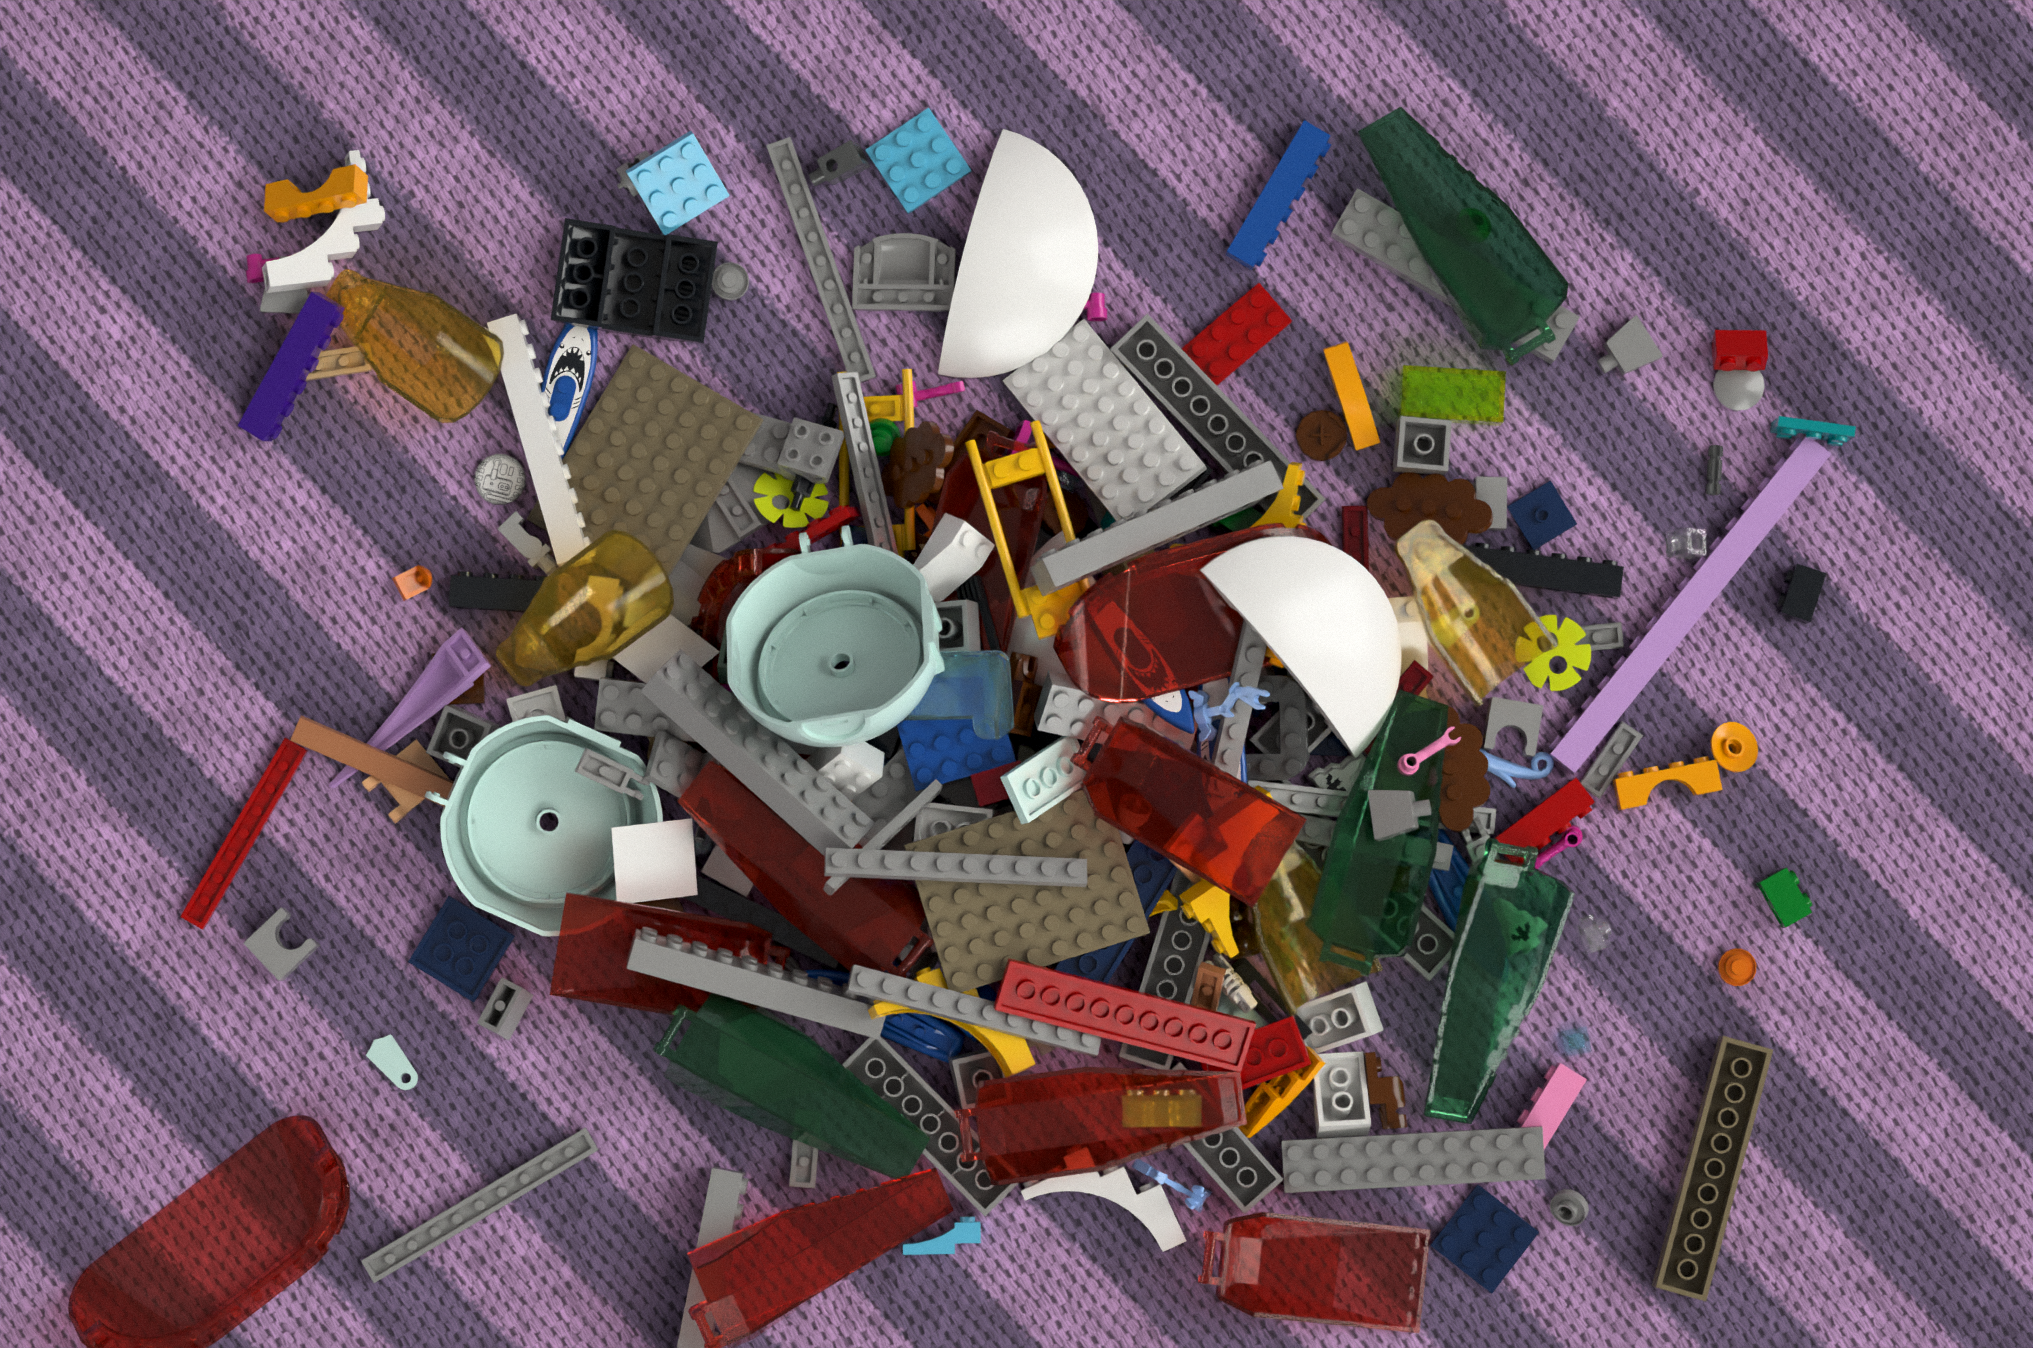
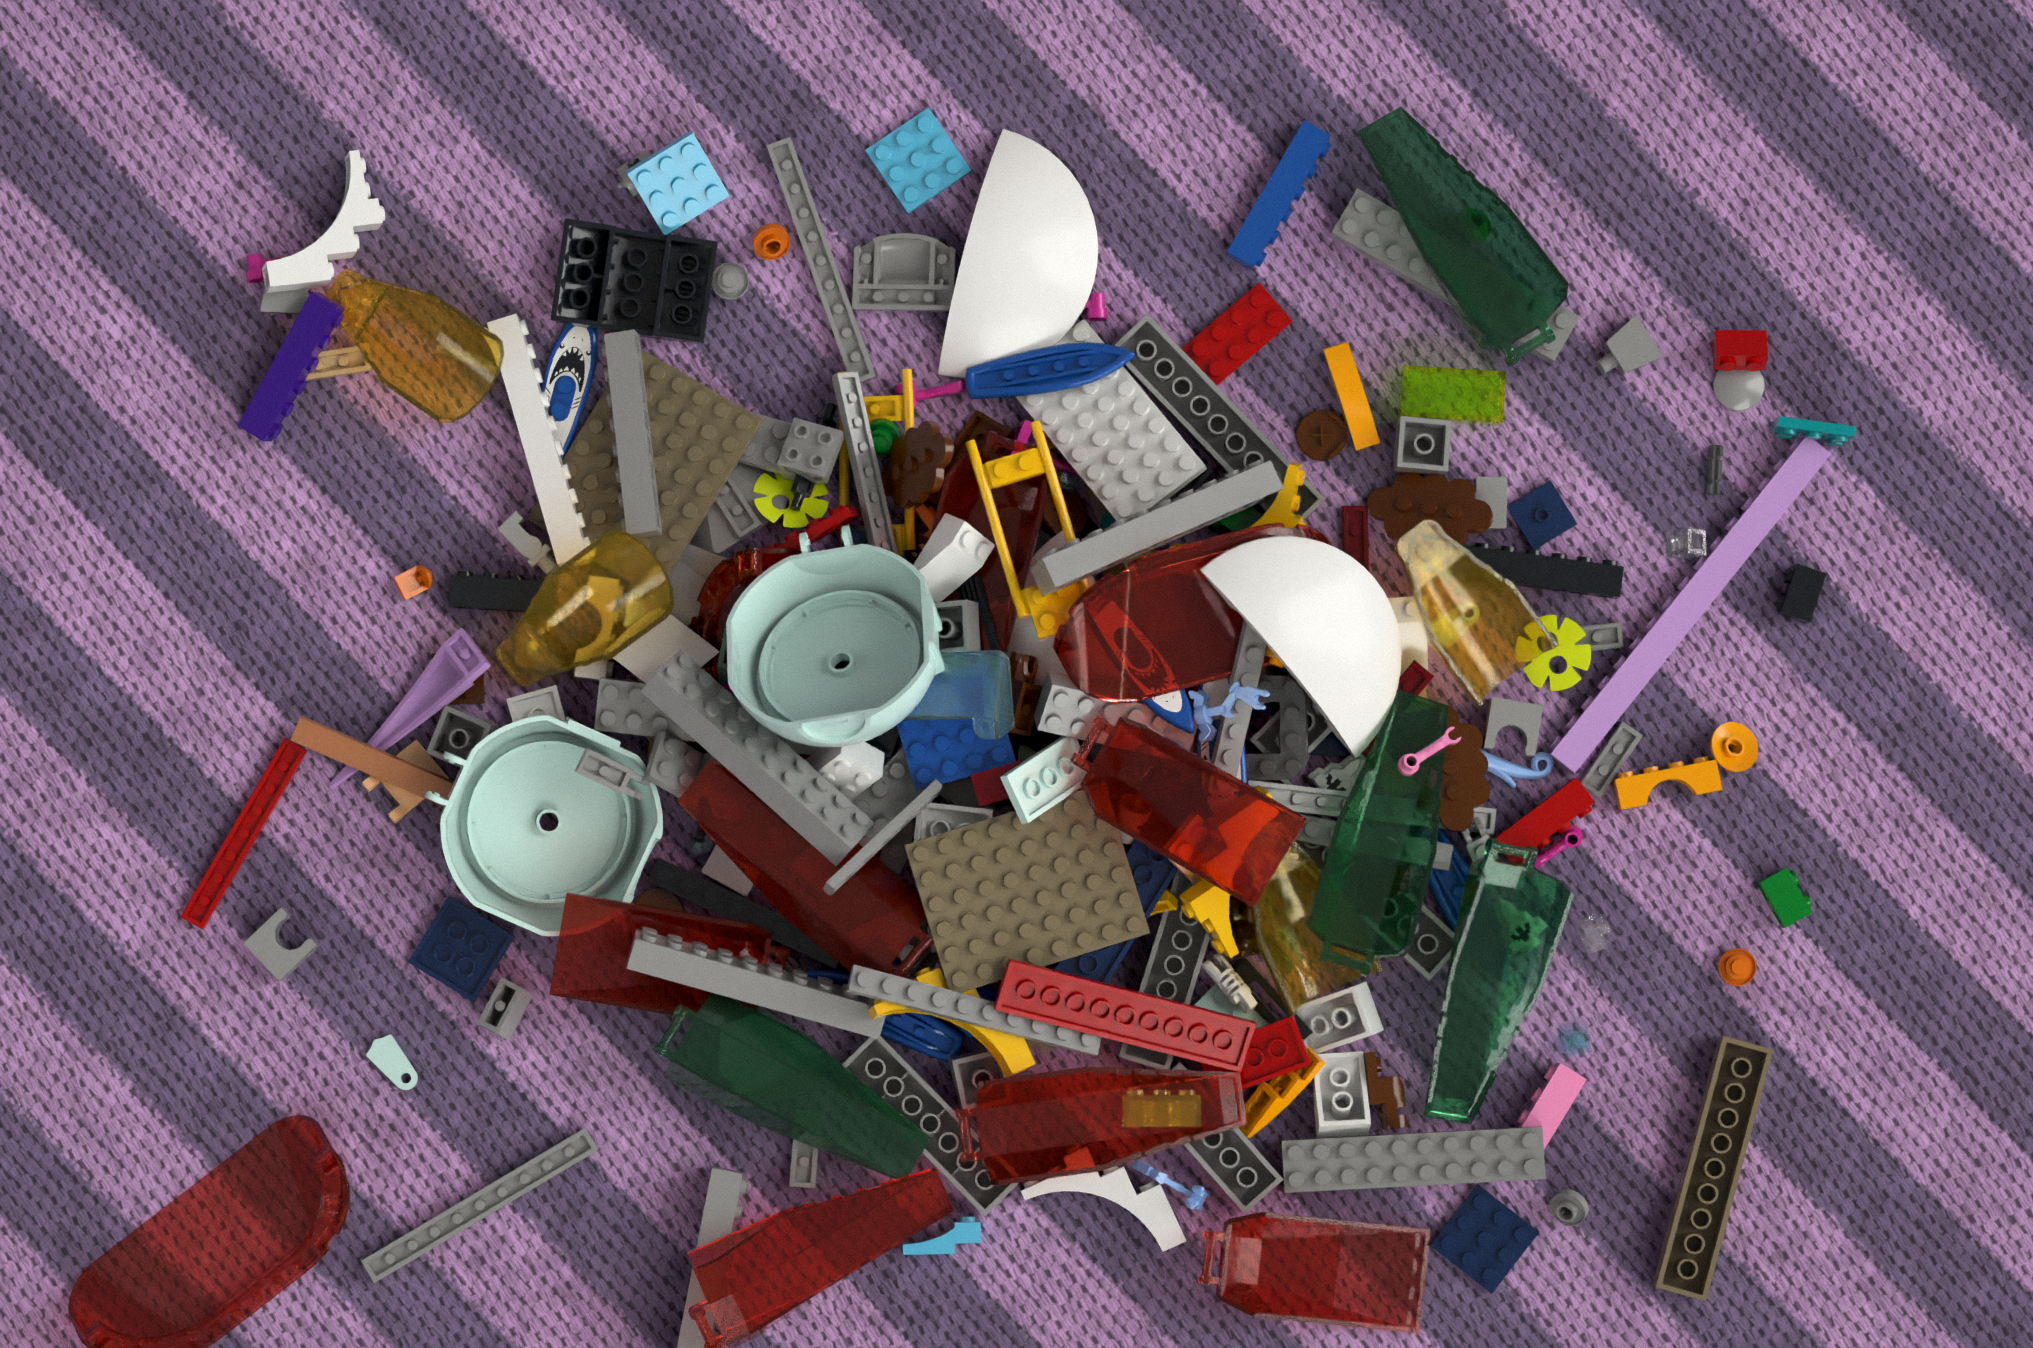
(343, 189): light orange arch -> none
(500, 479): tile -> none
(632, 434): none -> light grey brick
(654, 861): white sticker -> none
(771, 241): none -> orange plate
(849, 160): dark grey torso -> none
(955, 867): light grey plate -> none
(1045, 370): none -> blue piece
(1208, 986): nougat plate -> none
(1395, 812): light grey torso -> none

